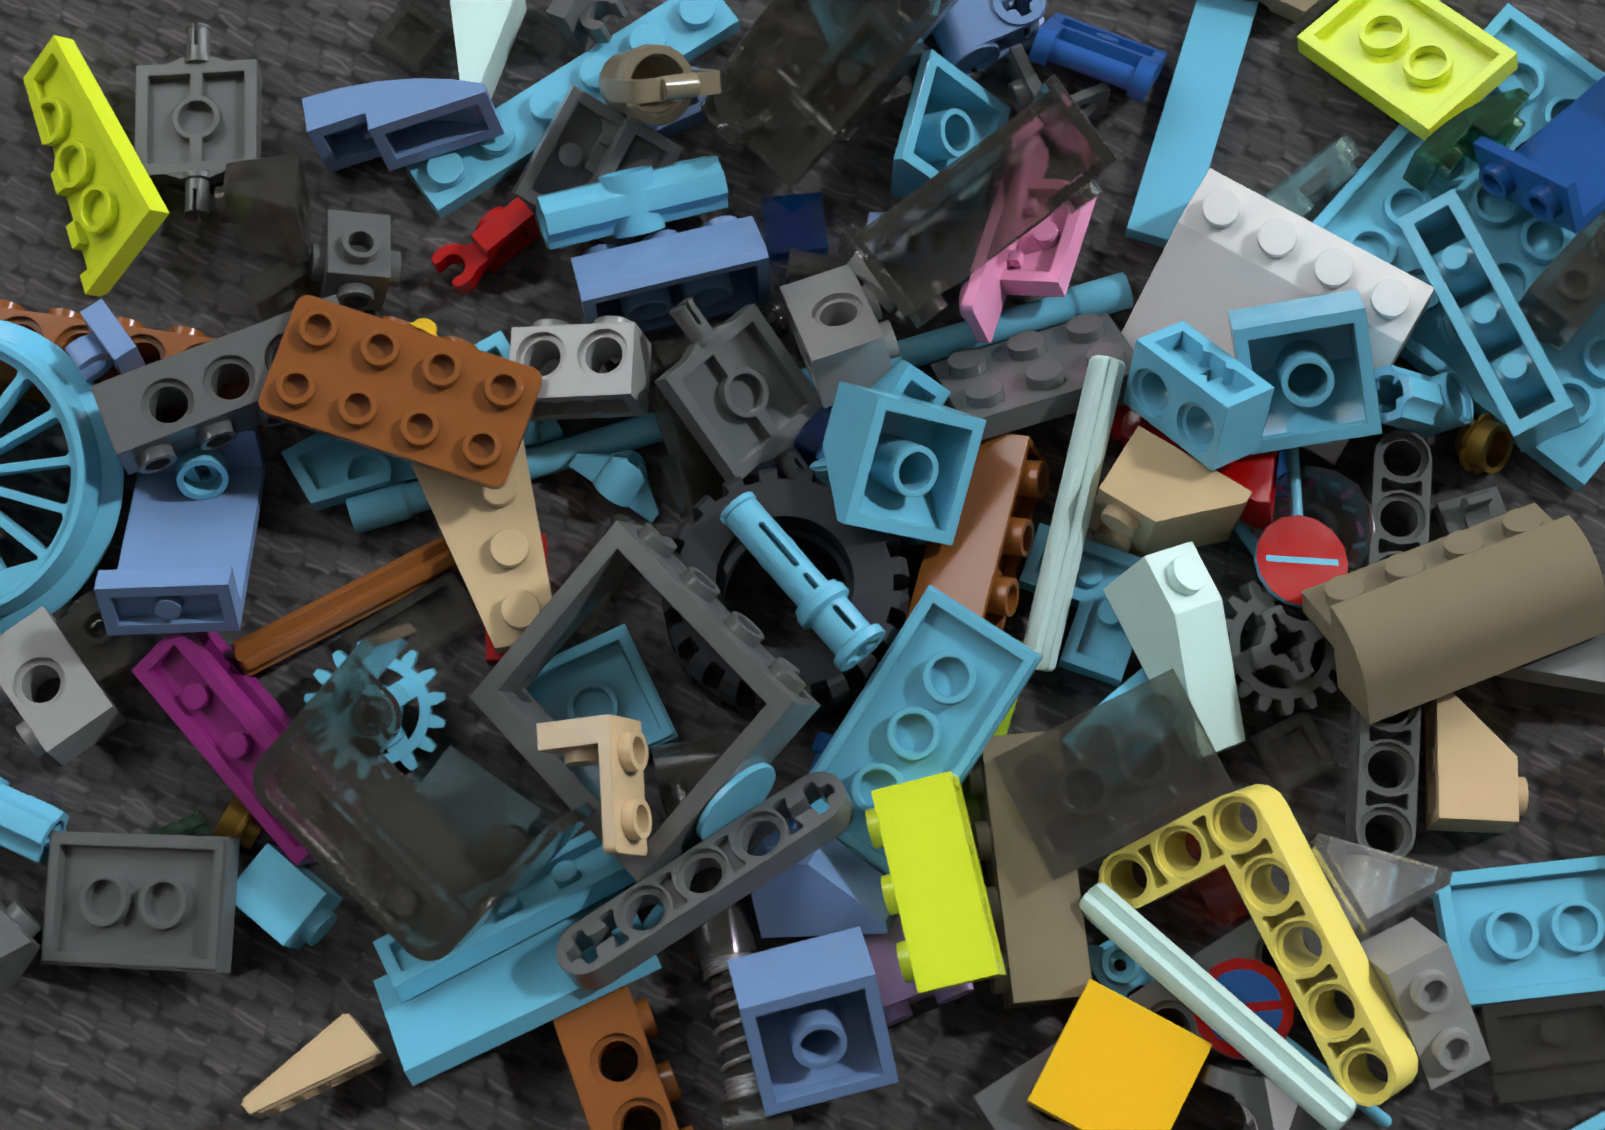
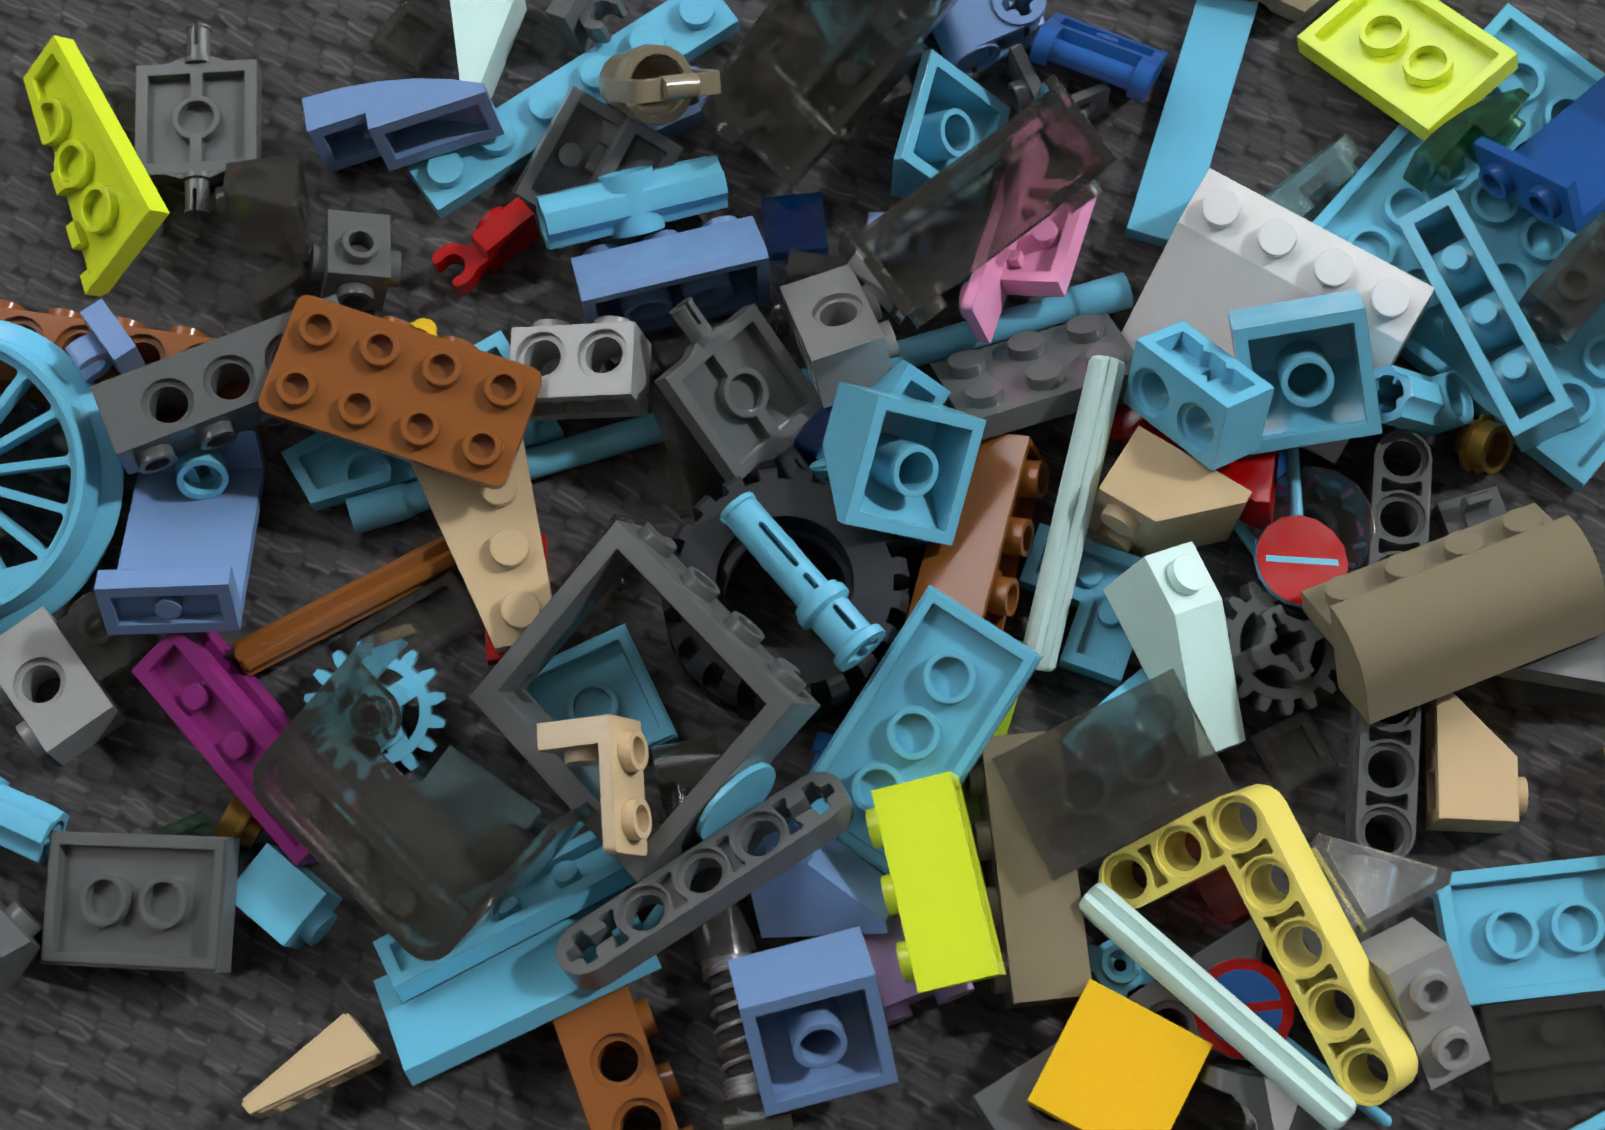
(620, 479): medium azure piece -> none

